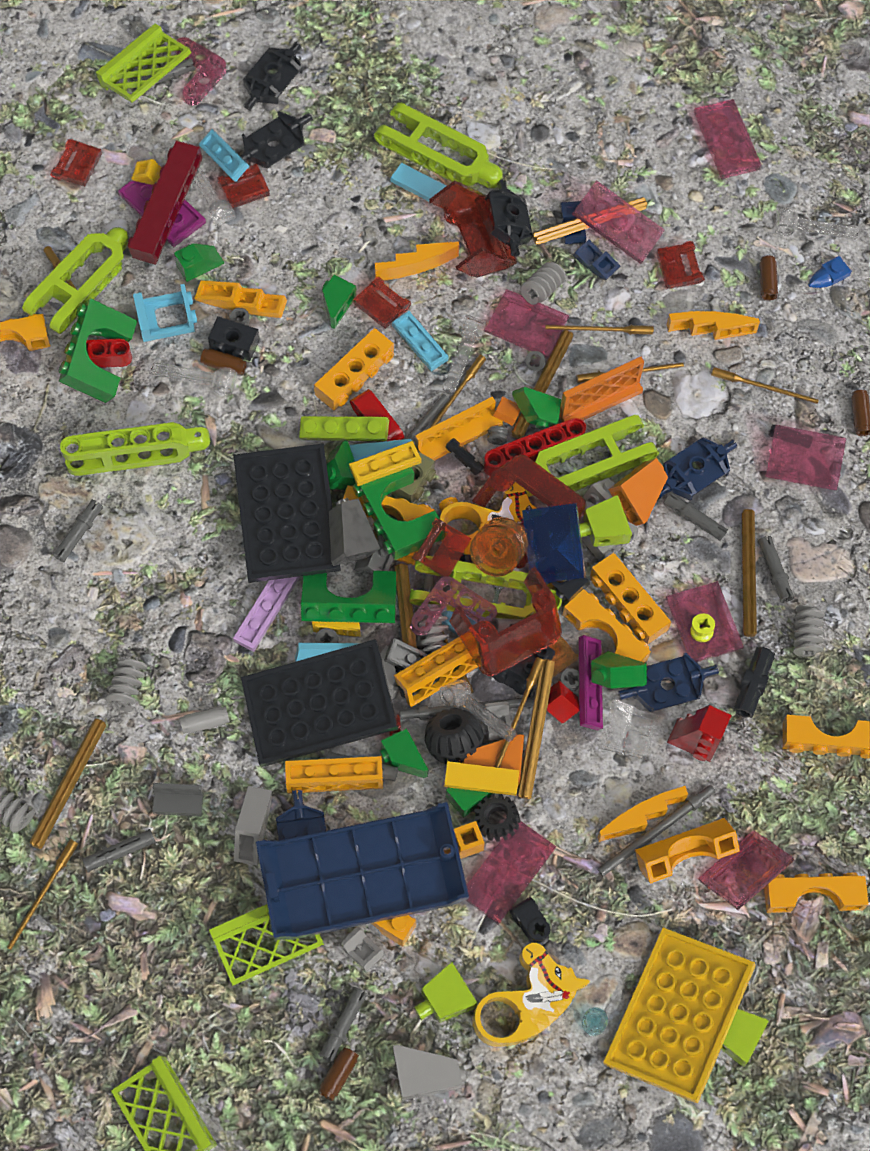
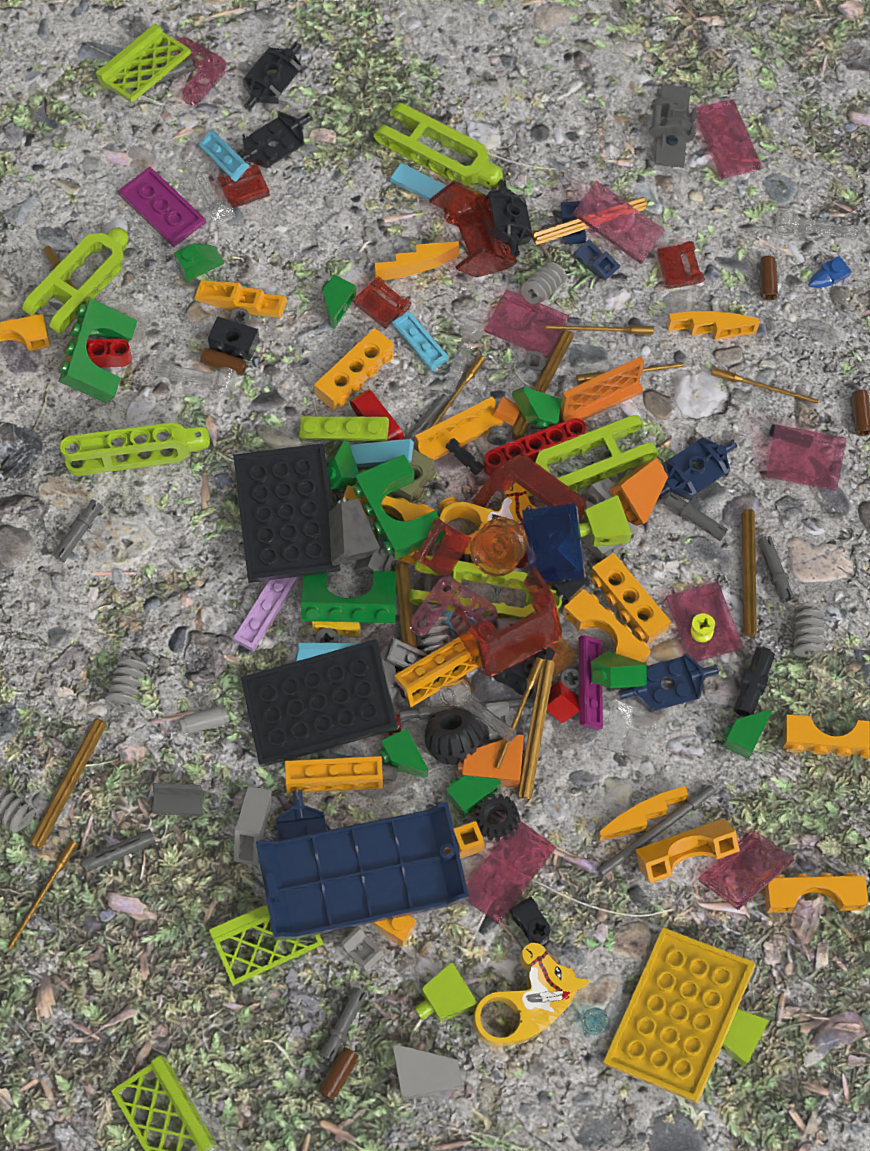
(82, 164): clear red plate -> none
(146, 171): yellow slope -> none
(147, 318): medium azure window -> none
(165, 202): dark red brick -> none
(385, 463): yellow tile -> none
(481, 778): yellow tile -> none
(679, 128): none -> dark grey piece
(700, 732): red wedge -> none
(745, 733): none -> green slope

